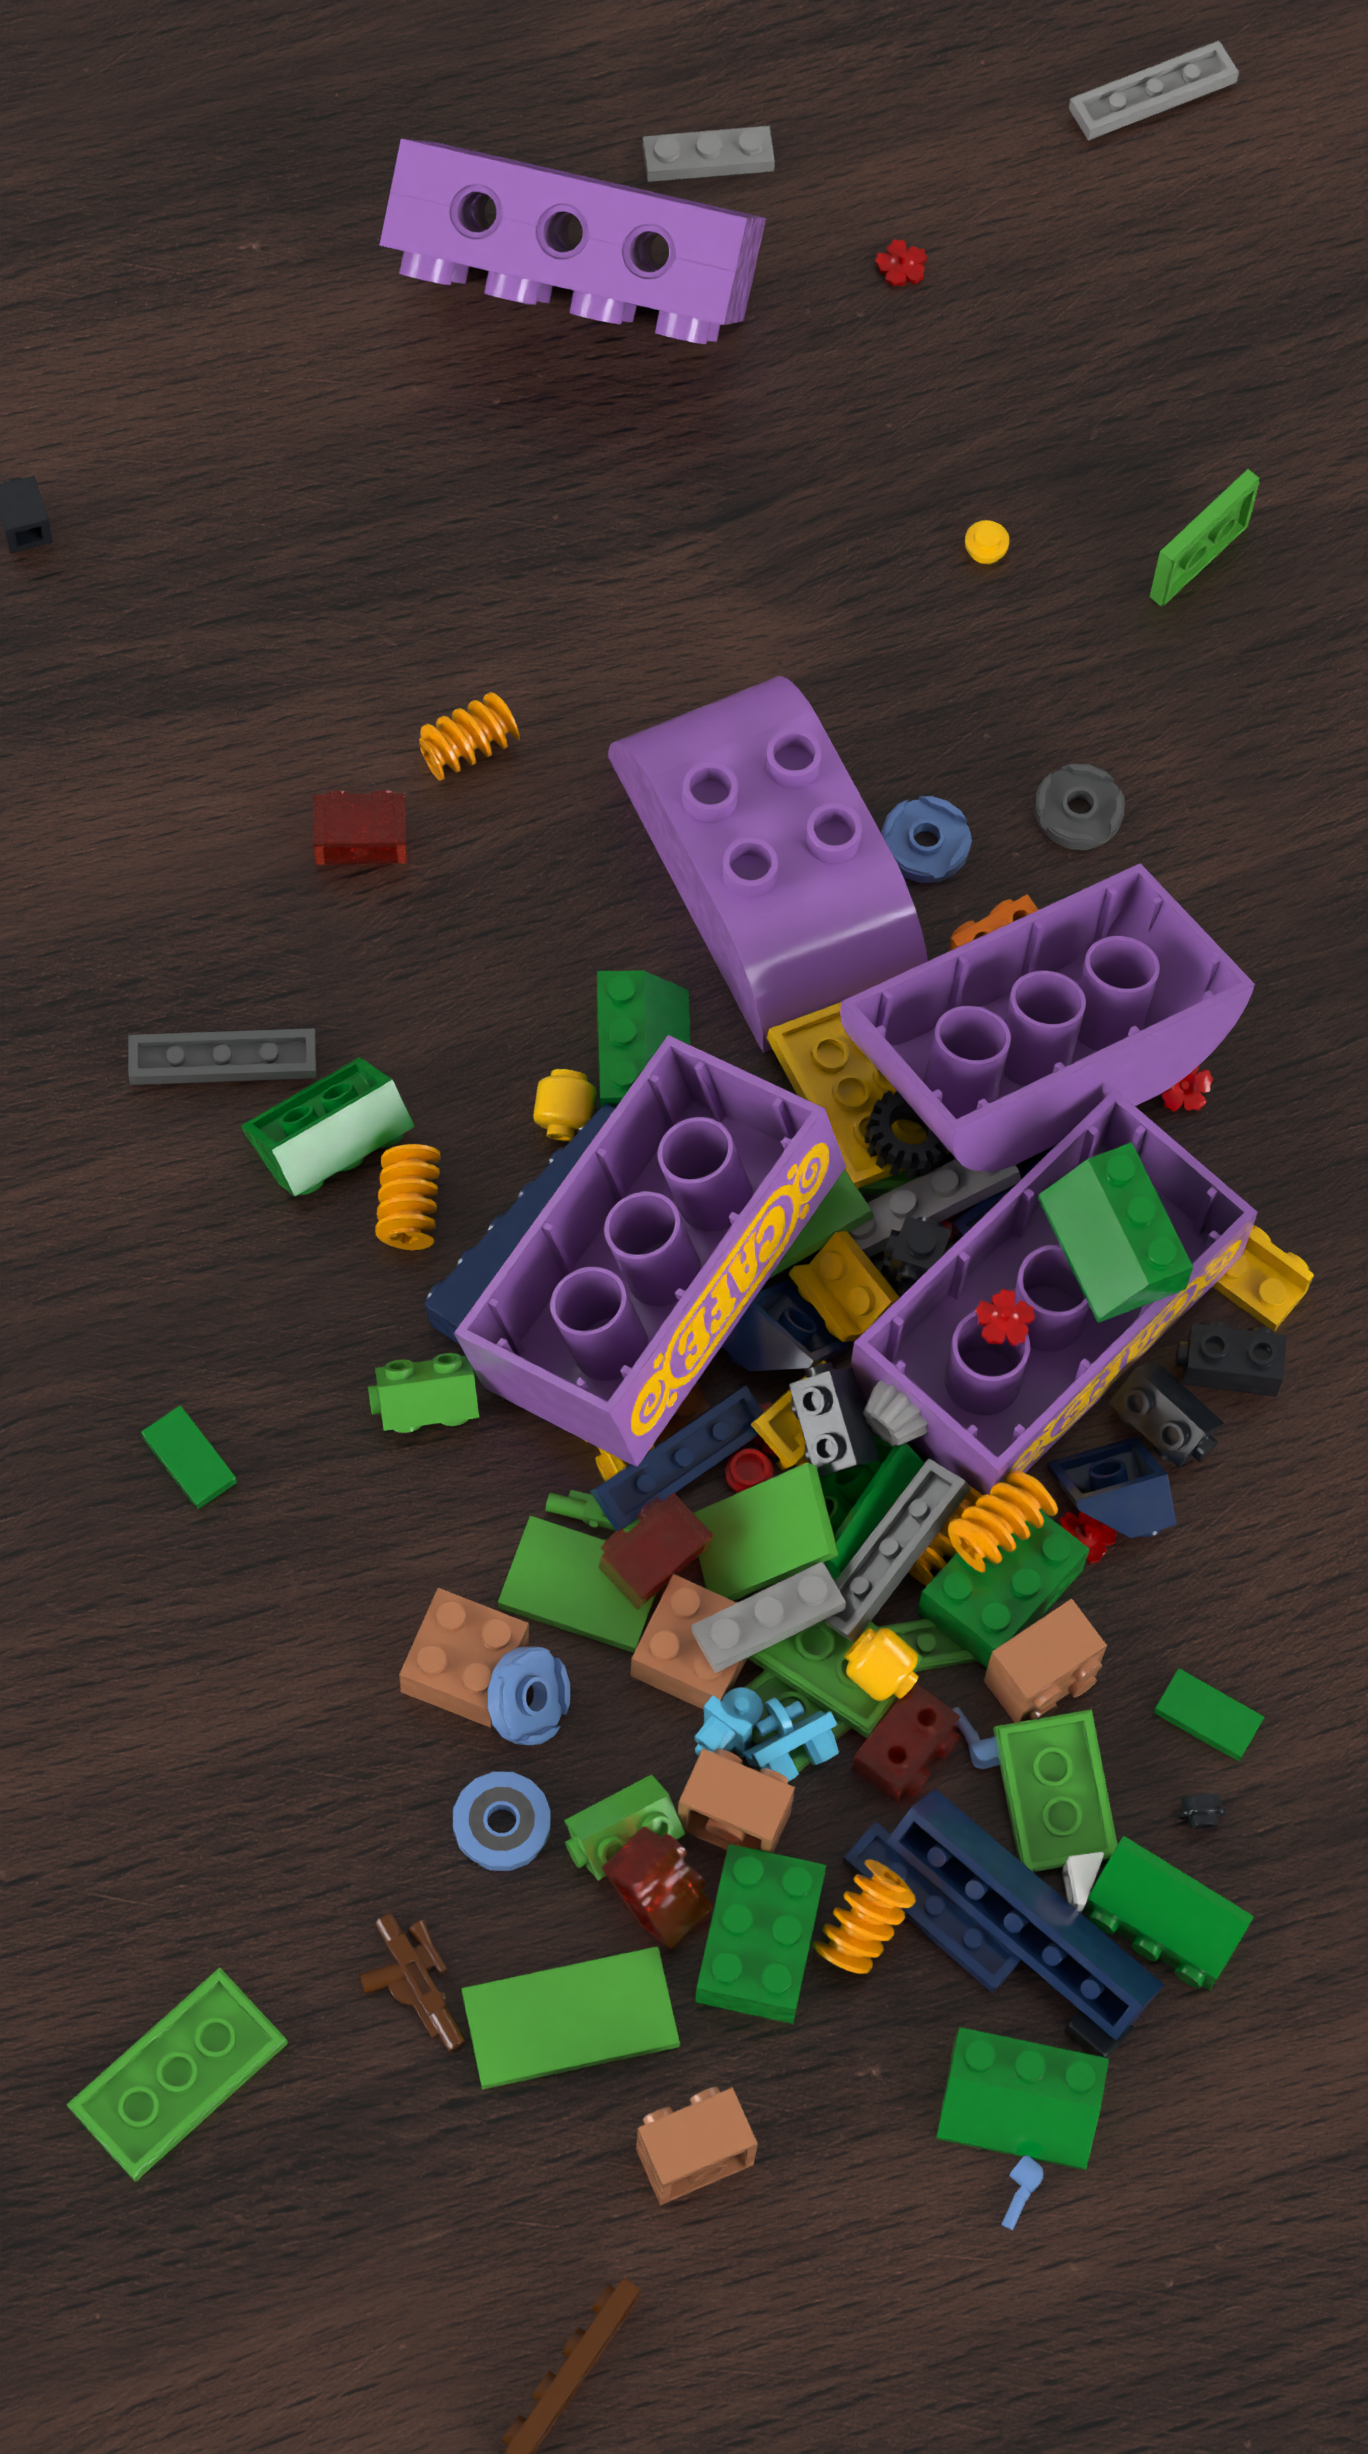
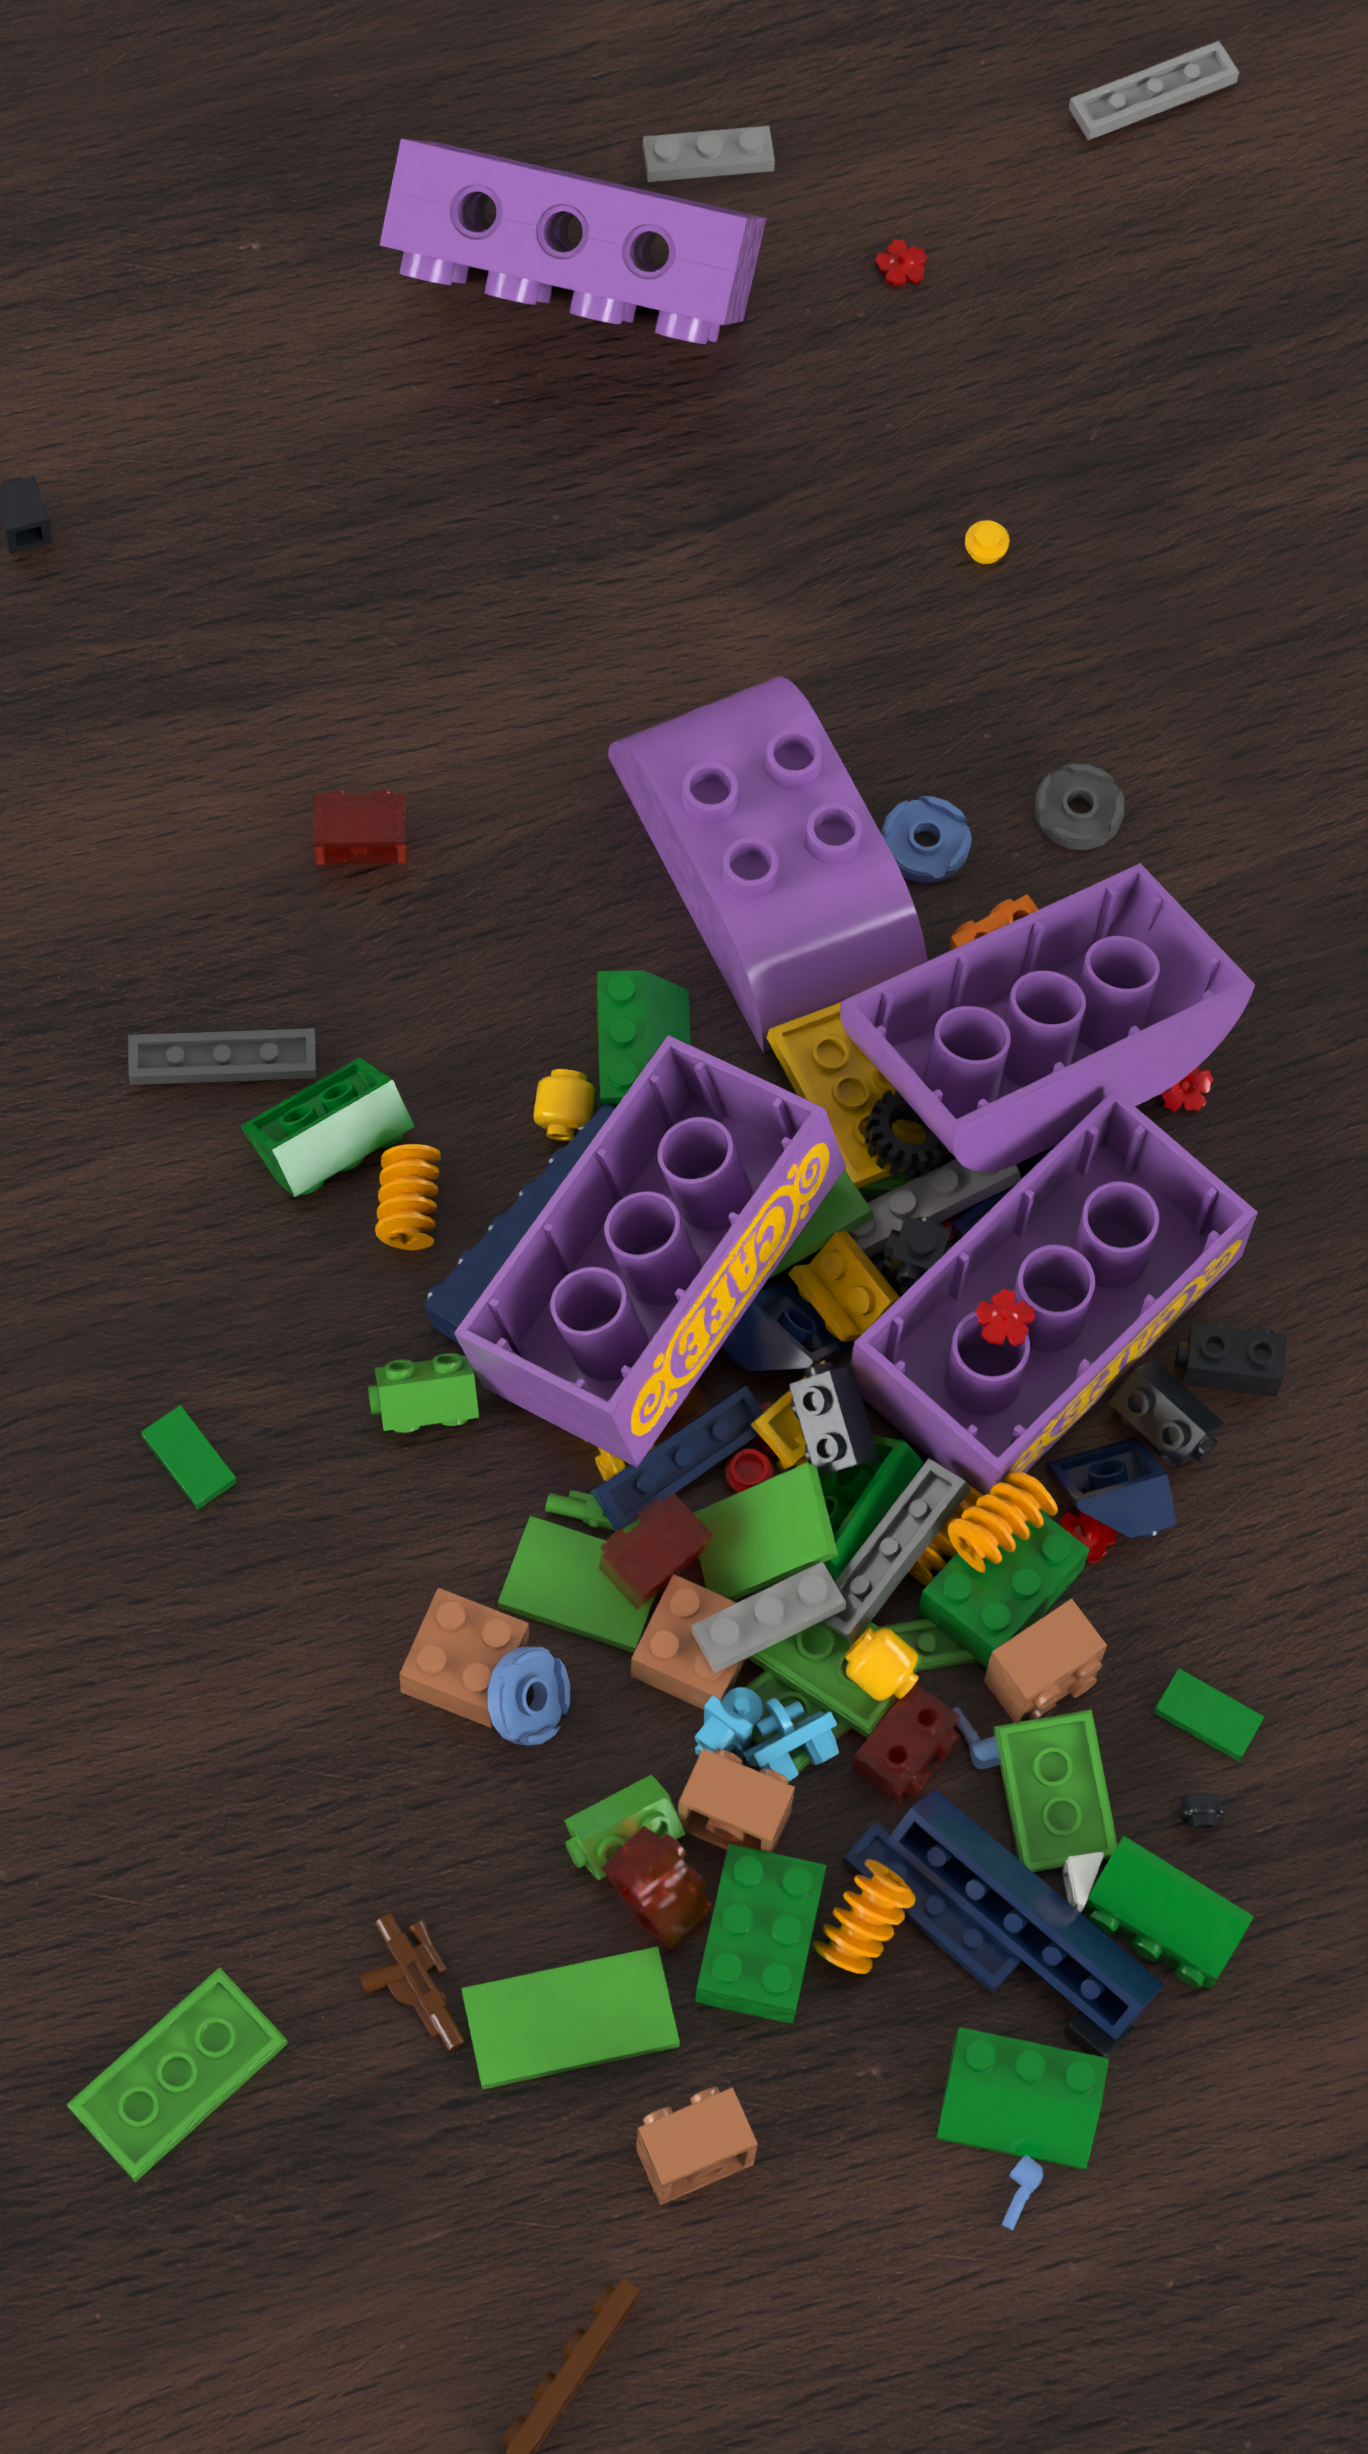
(466, 733): light orange piece -> none
(501, 1792): medium blue tile -> none
(893, 1415): light grey piece -> none
(1116, 1233): green slope -> none
(1204, 538): bright green tile -> none
(1265, 1280): yellow bracket -> none

